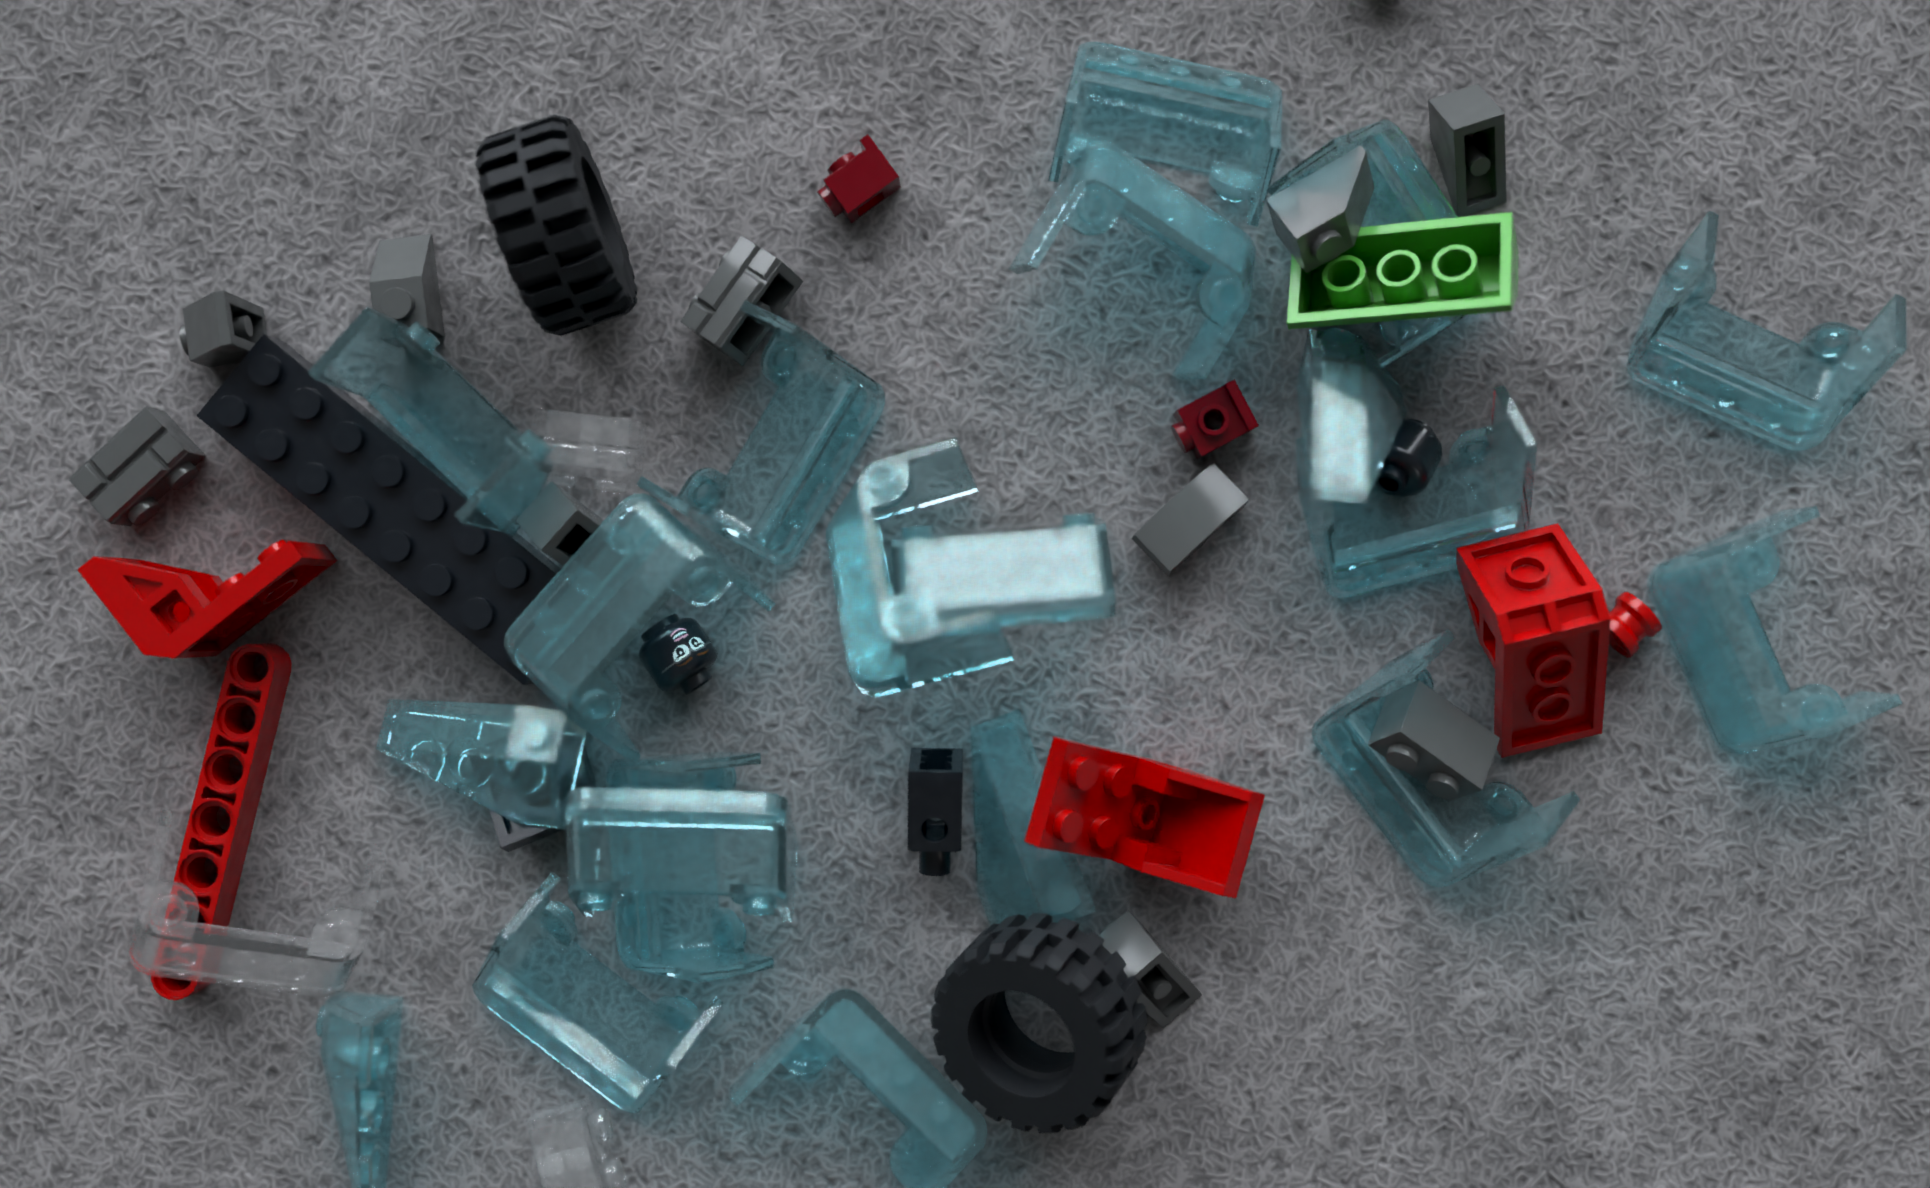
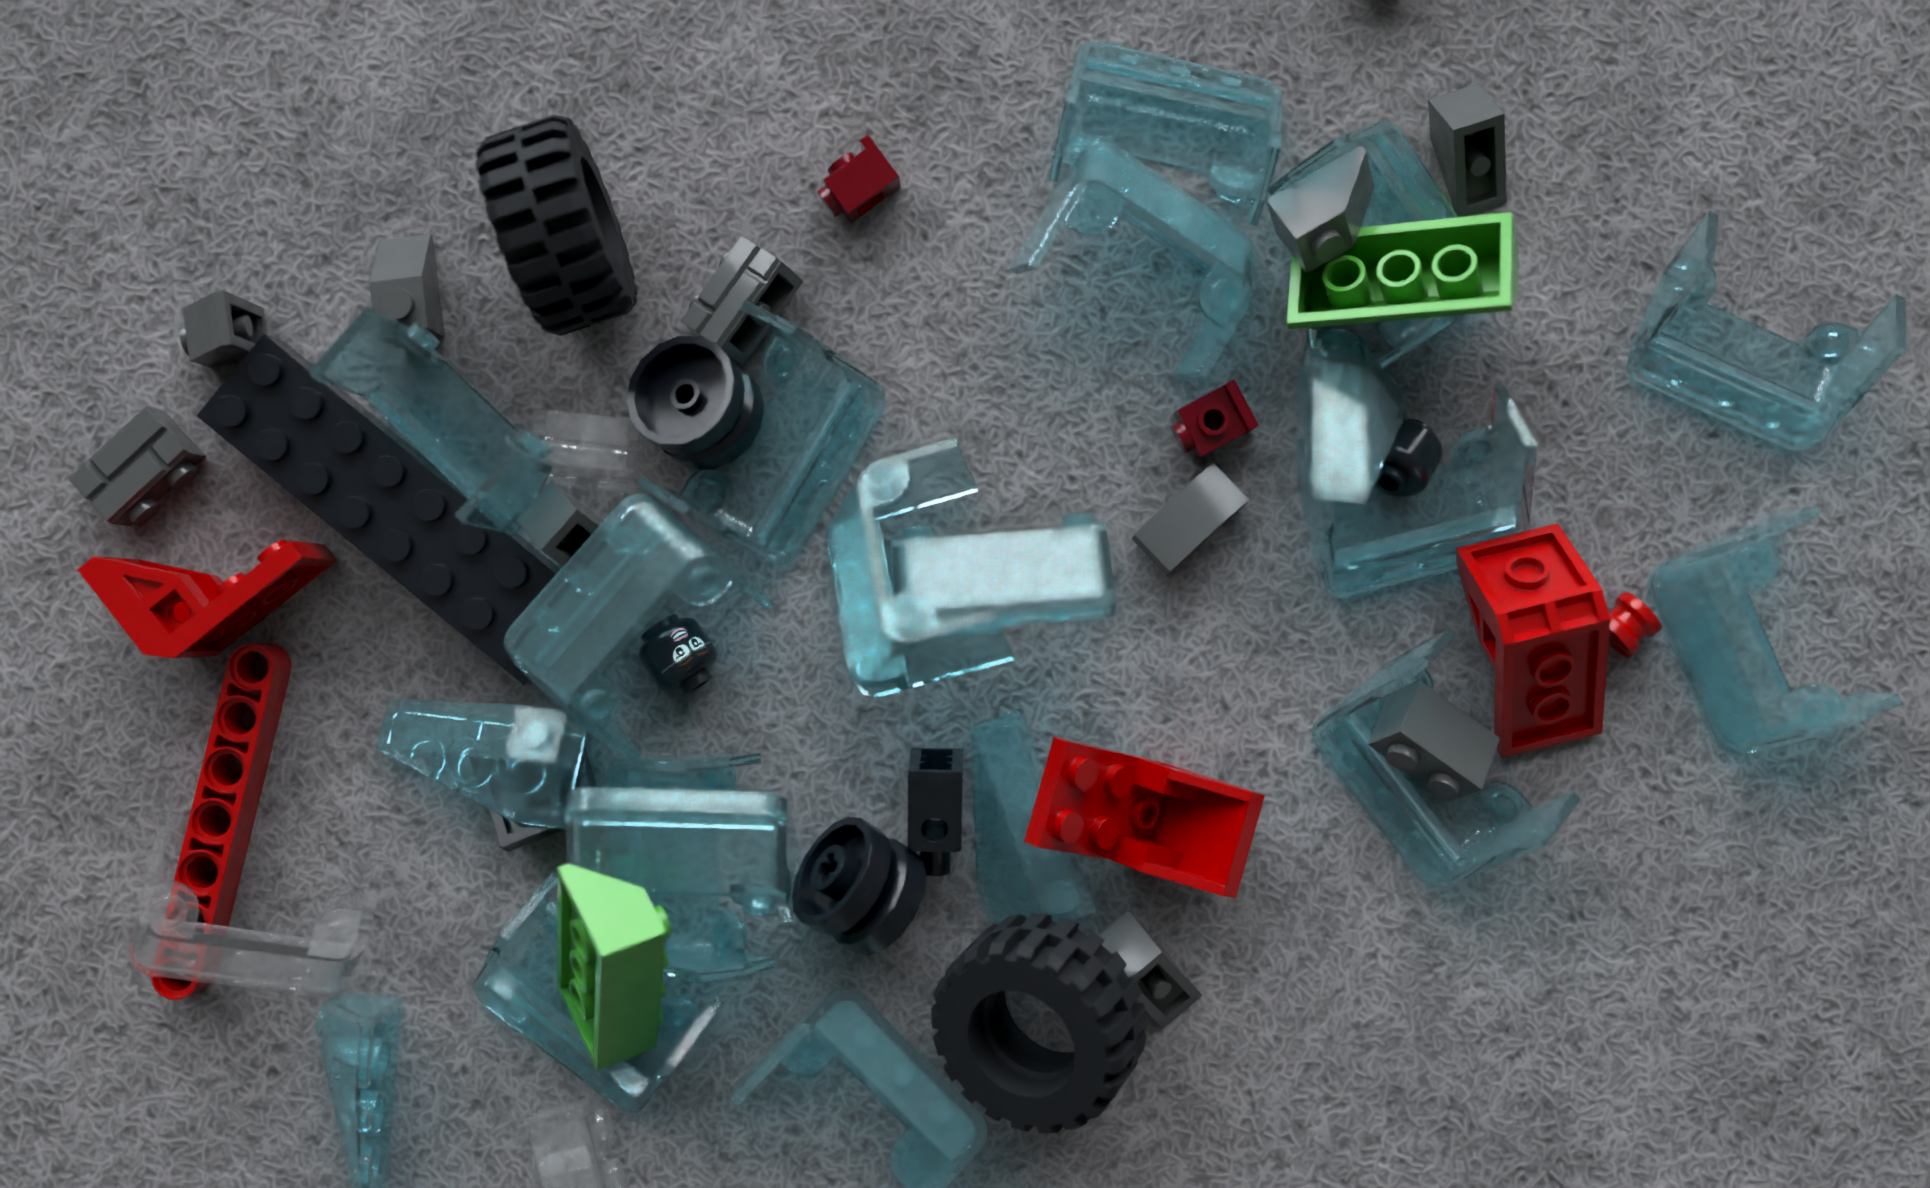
(610, 963): none -> bright green slope
(695, 403): none -> black wheel
(859, 886): none -> black wheel

